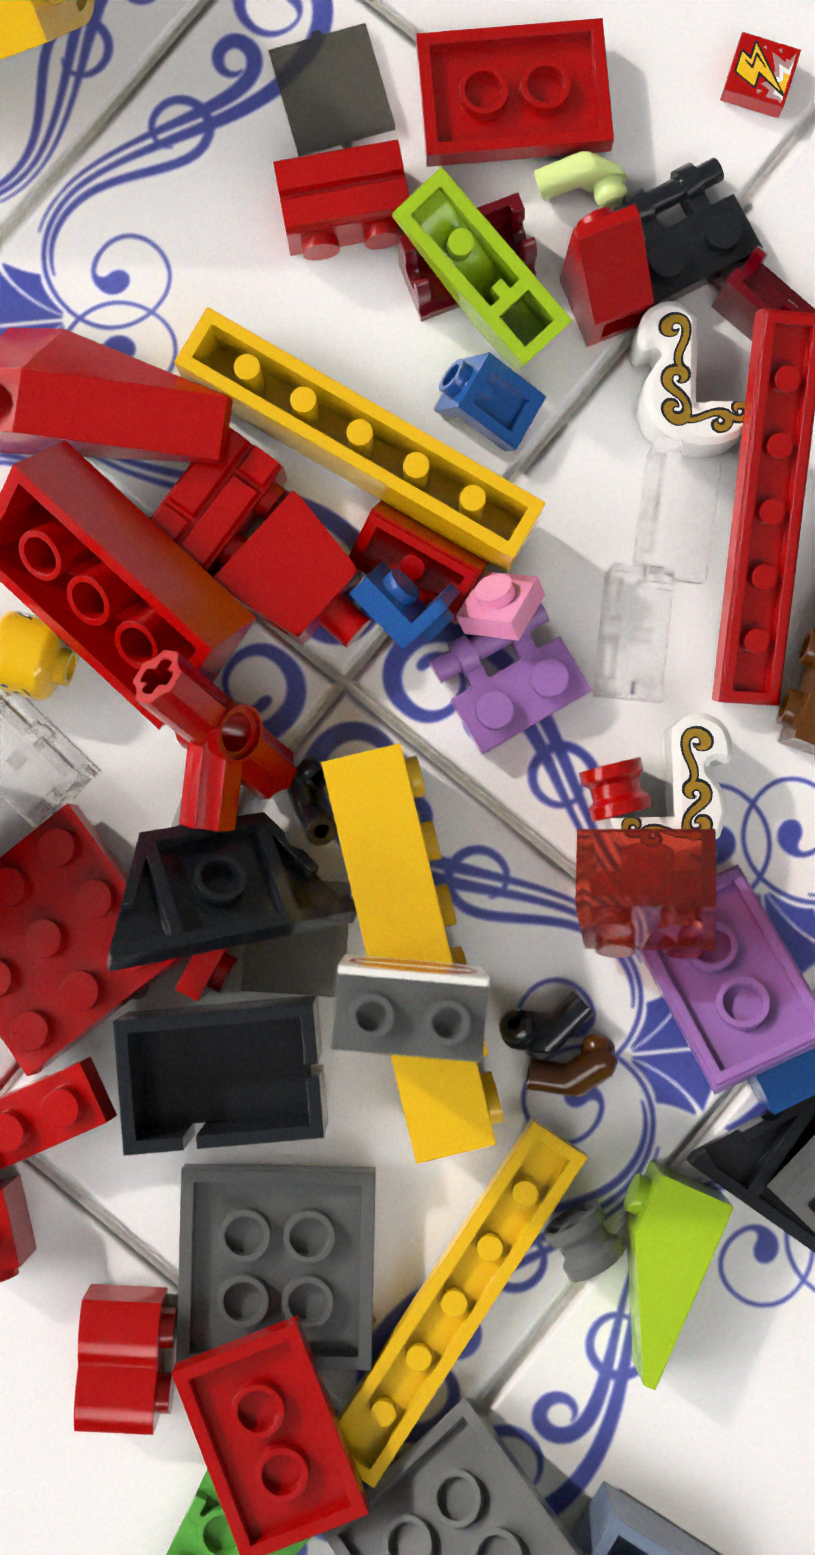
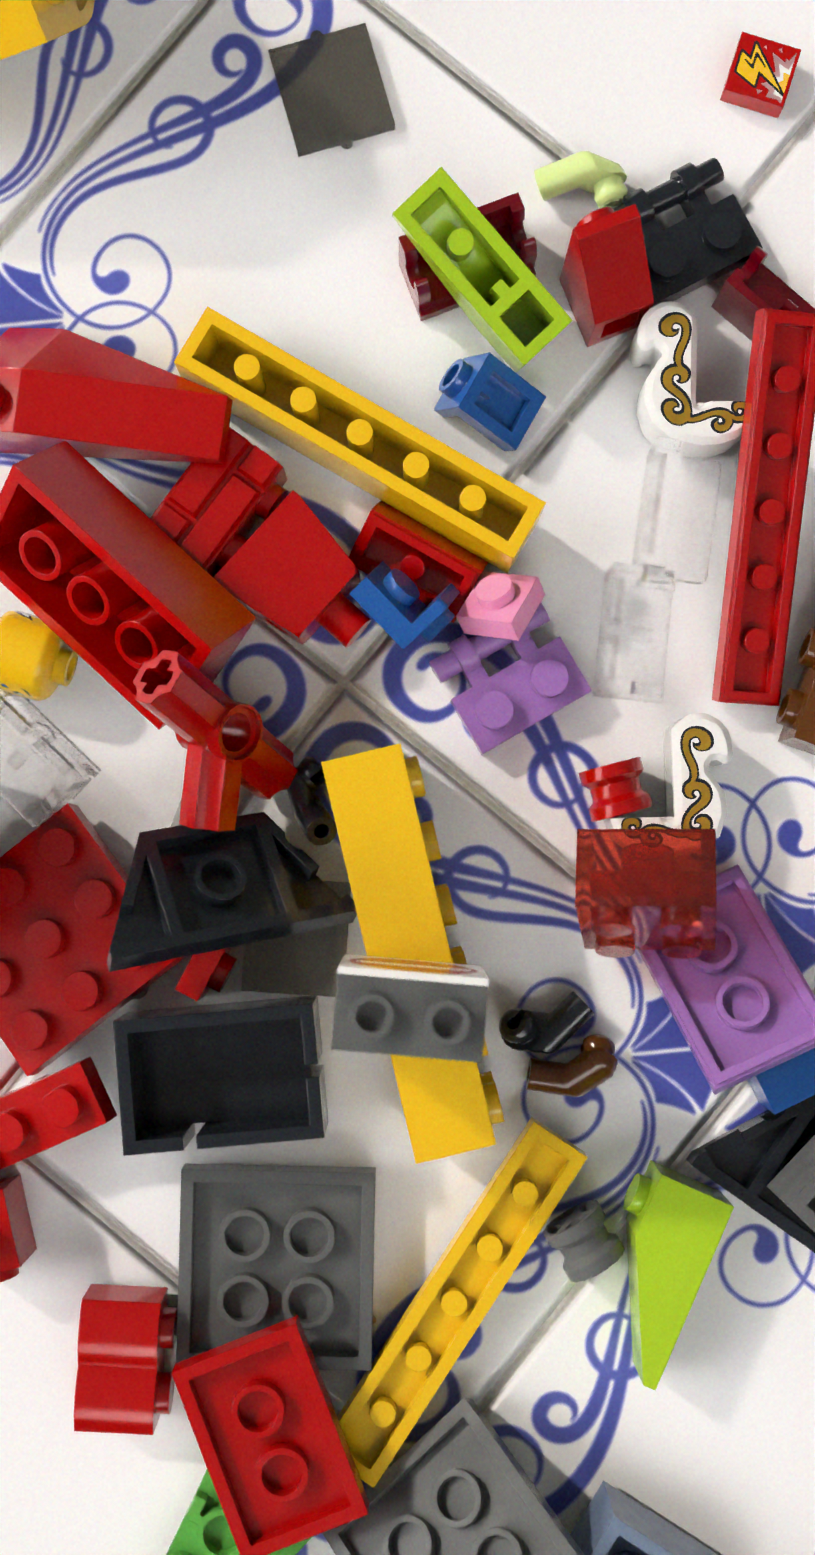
(342, 199): red brick -> none
(514, 92): red plate -> none

